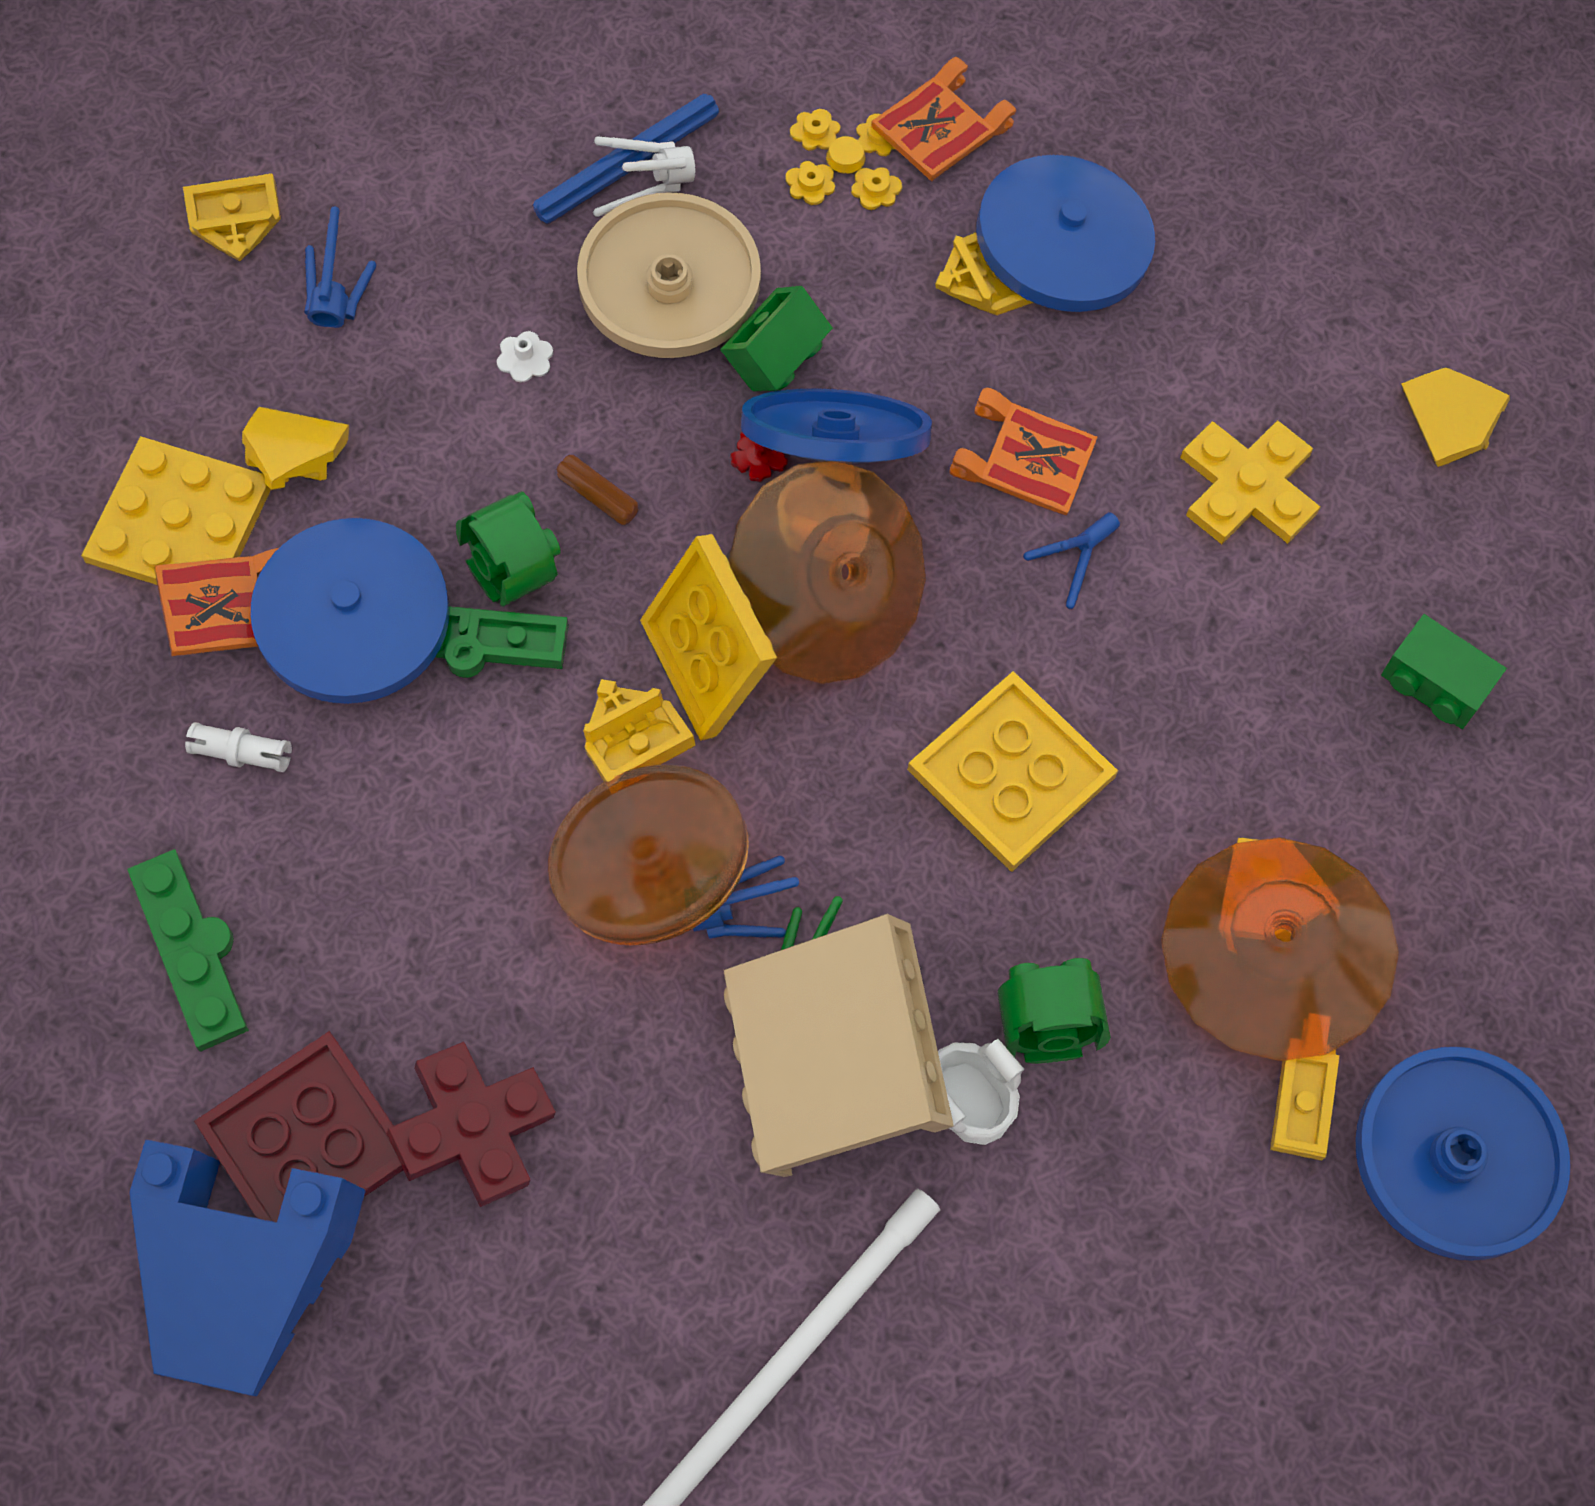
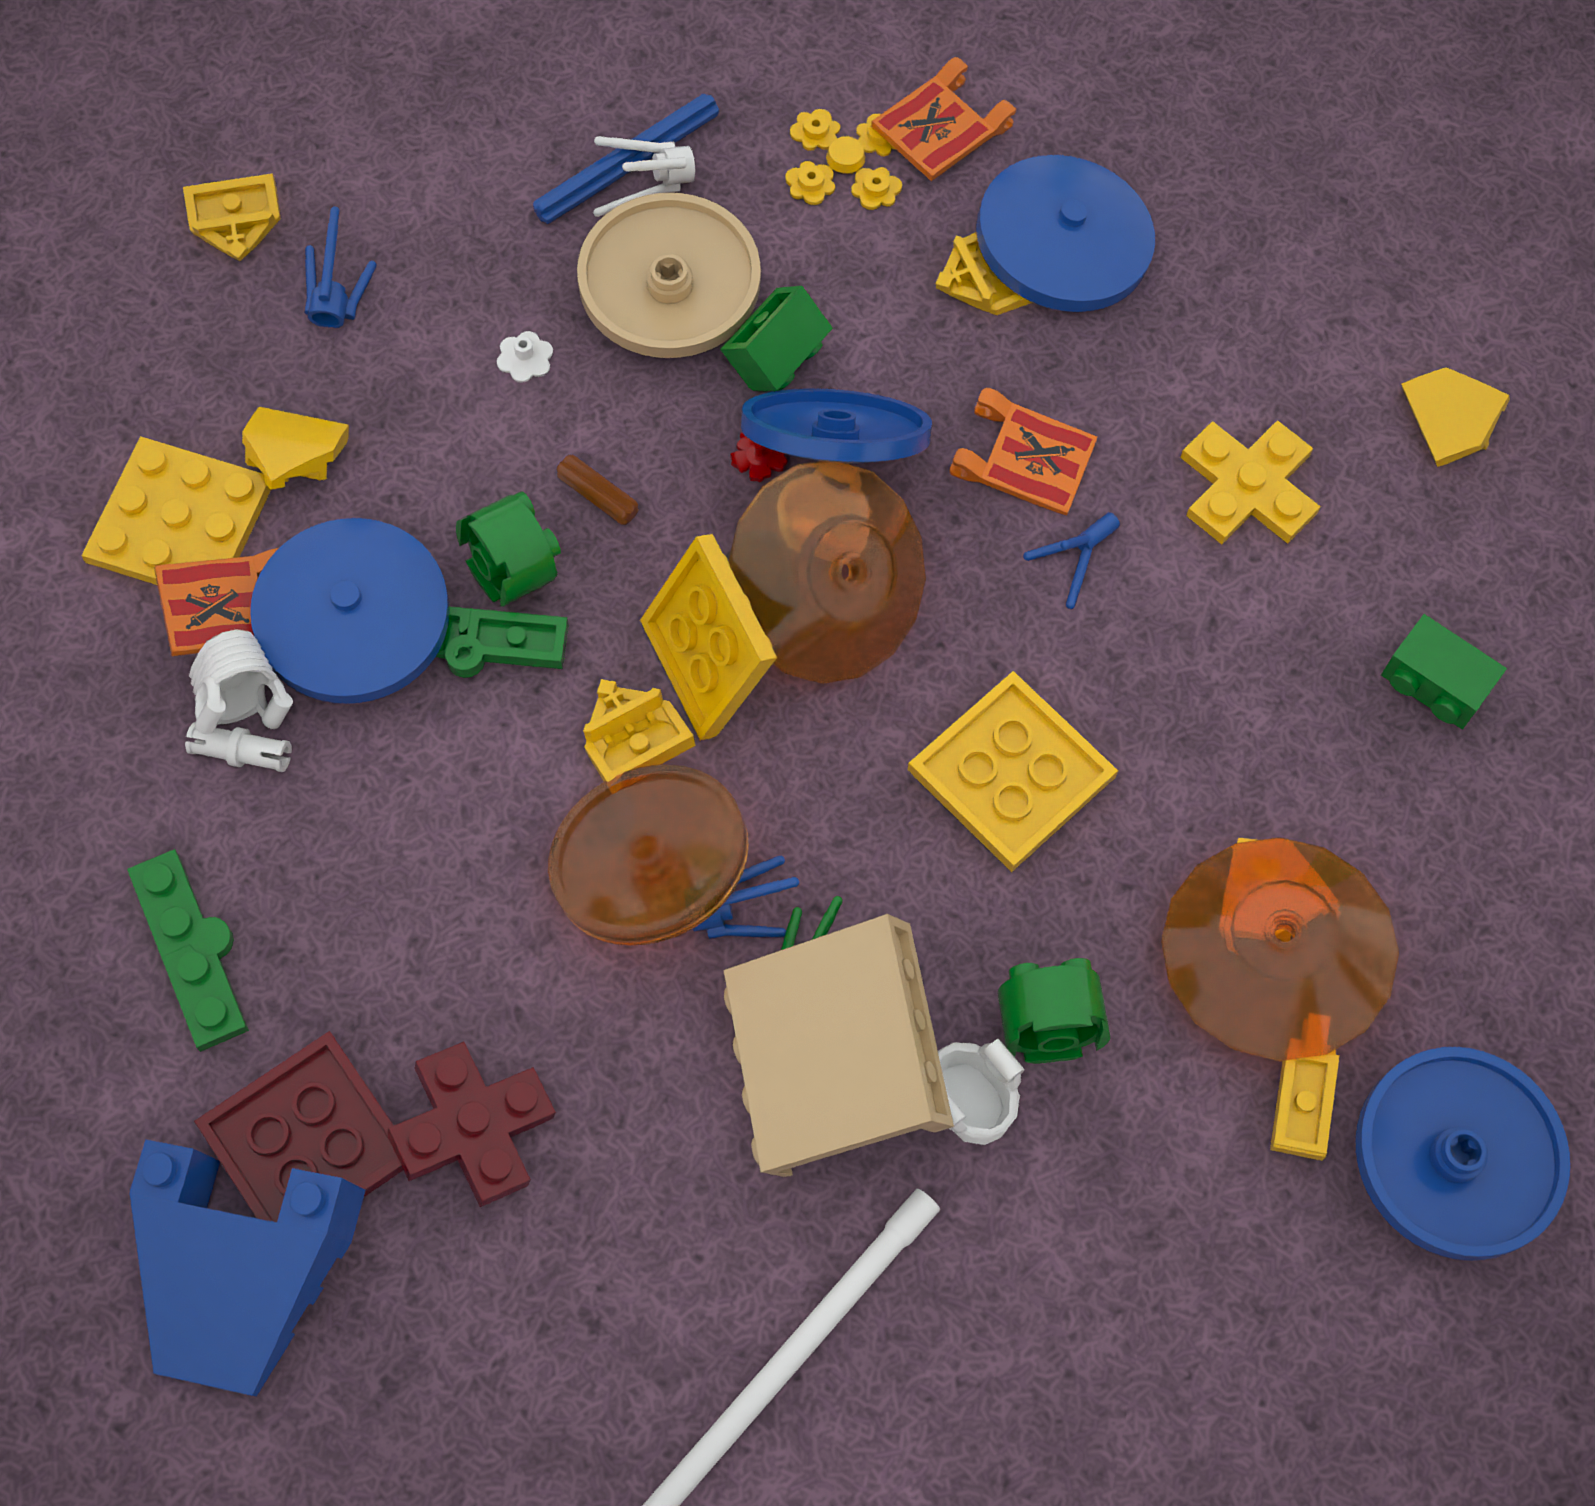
(231, 683): none -> white piece

